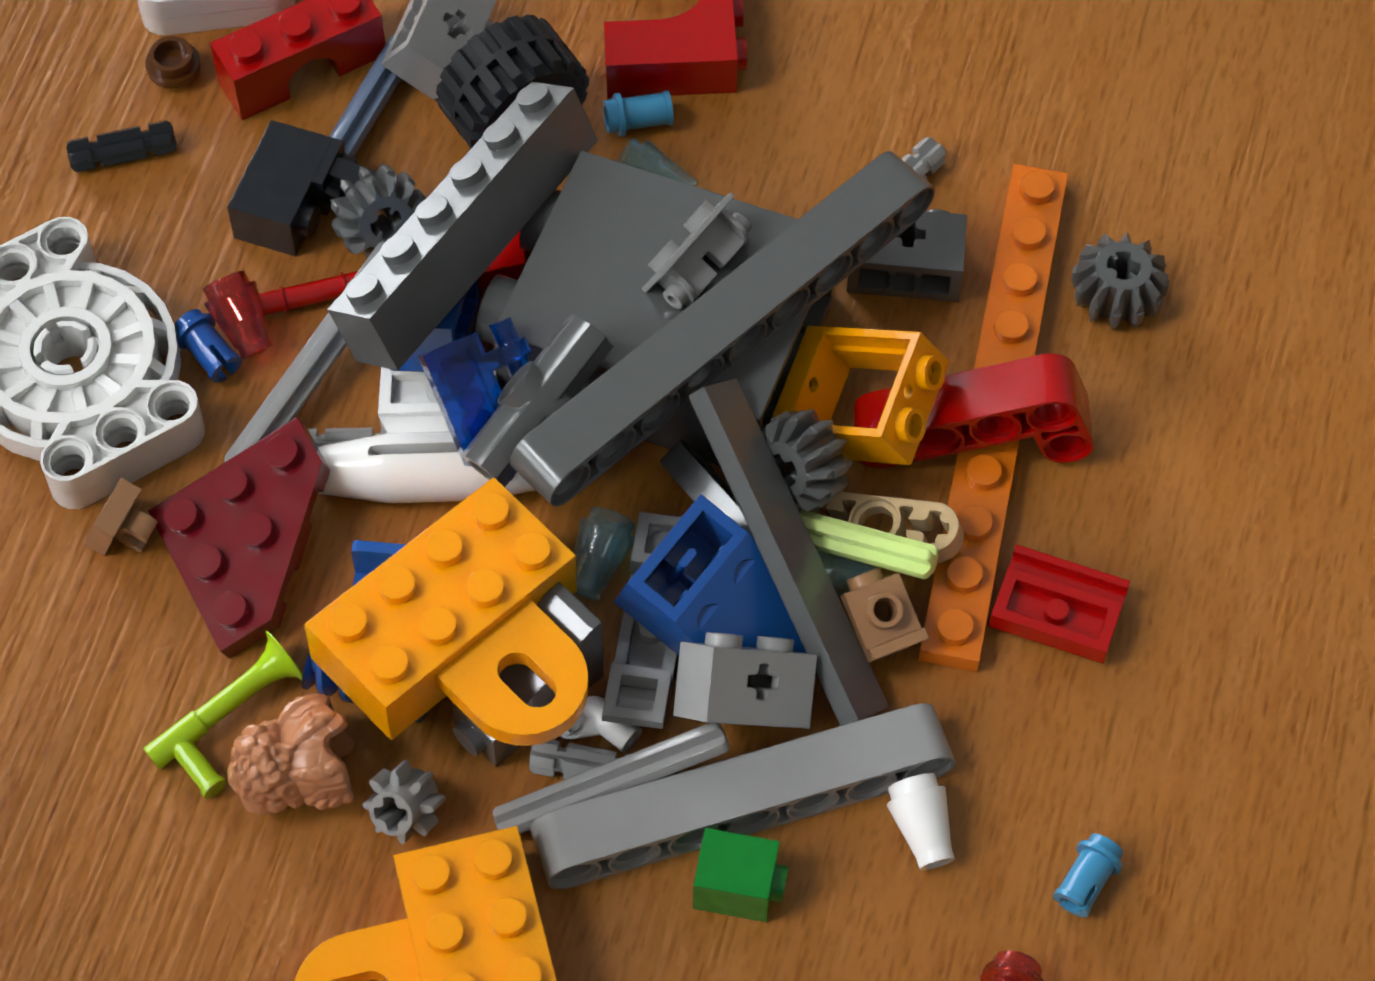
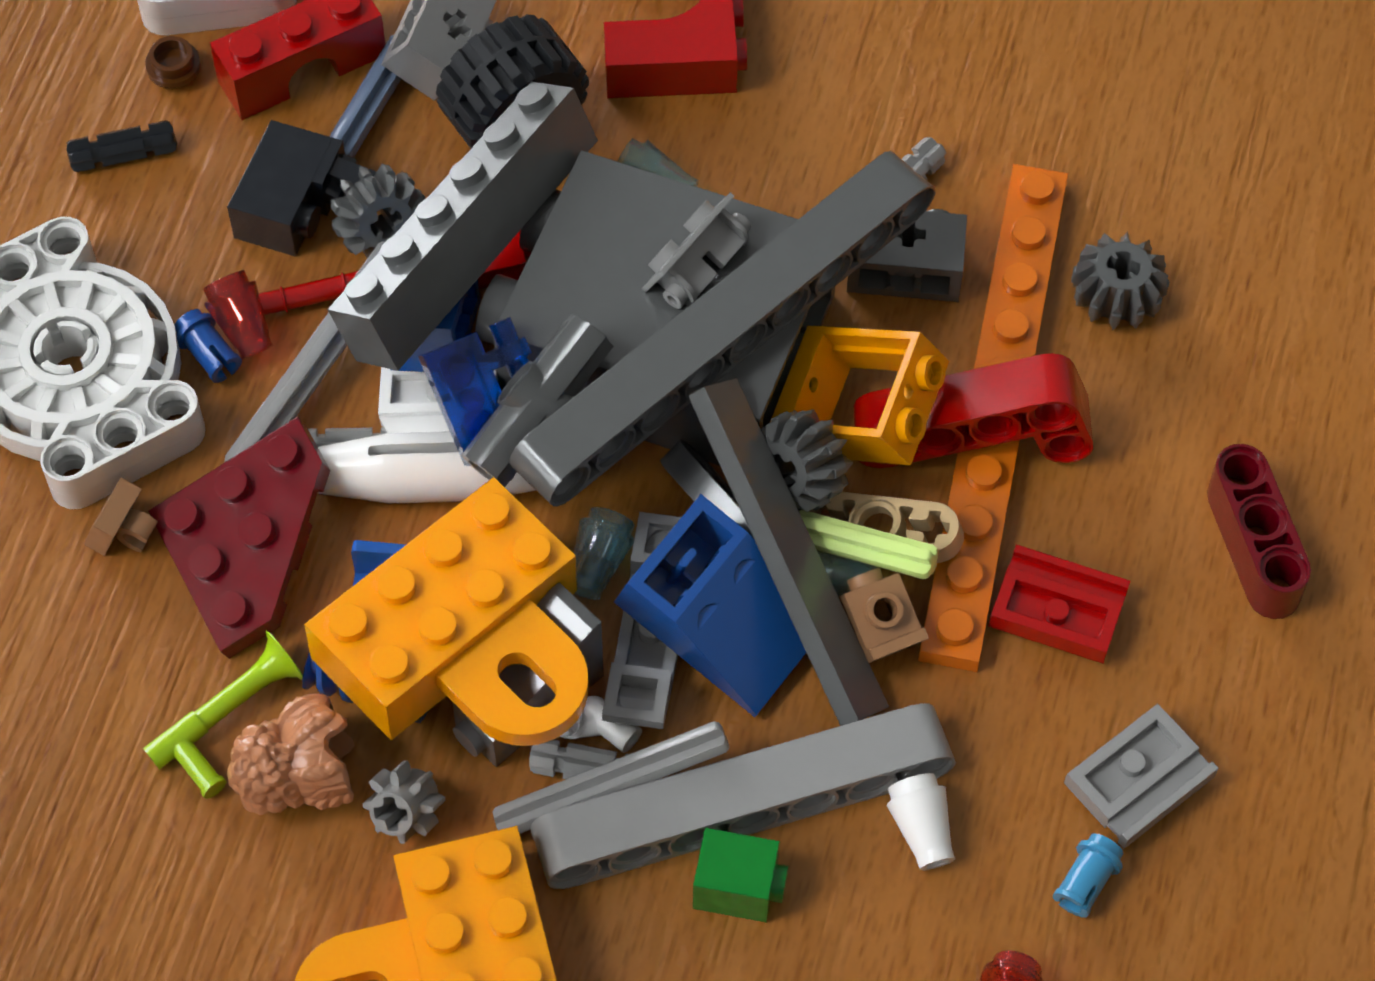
(637, 112): dark azure pin -> none
(745, 684): light grey brick -> none
(1140, 775): none -> light grey plate
(1255, 555): none -> dark red beam

